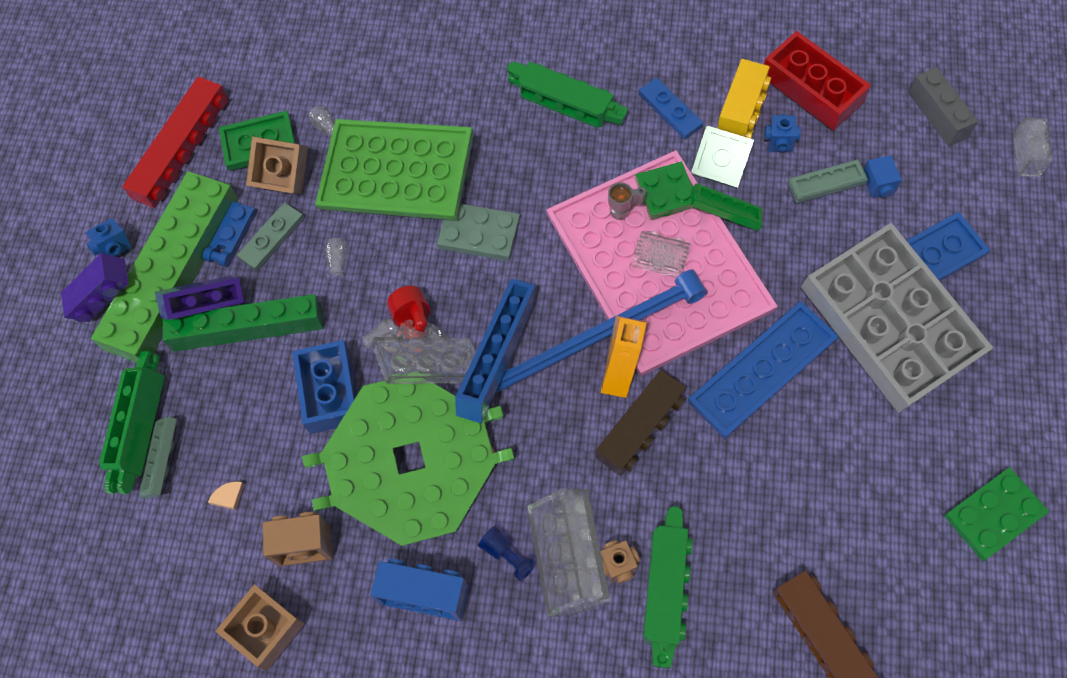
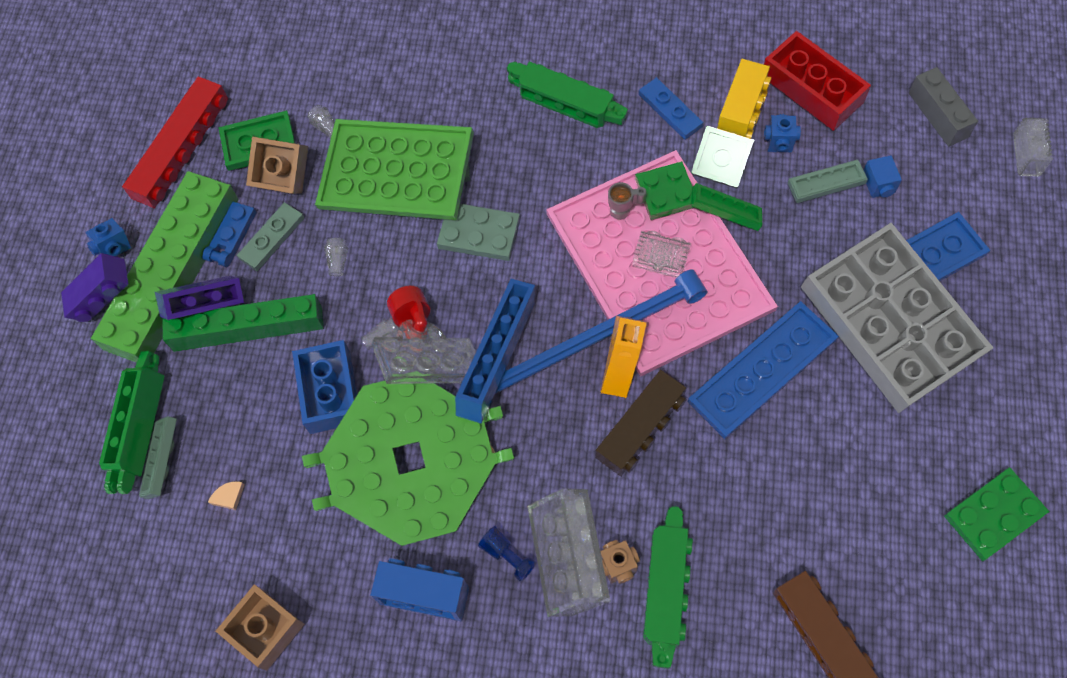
(297, 539): medium nougat brick -> none

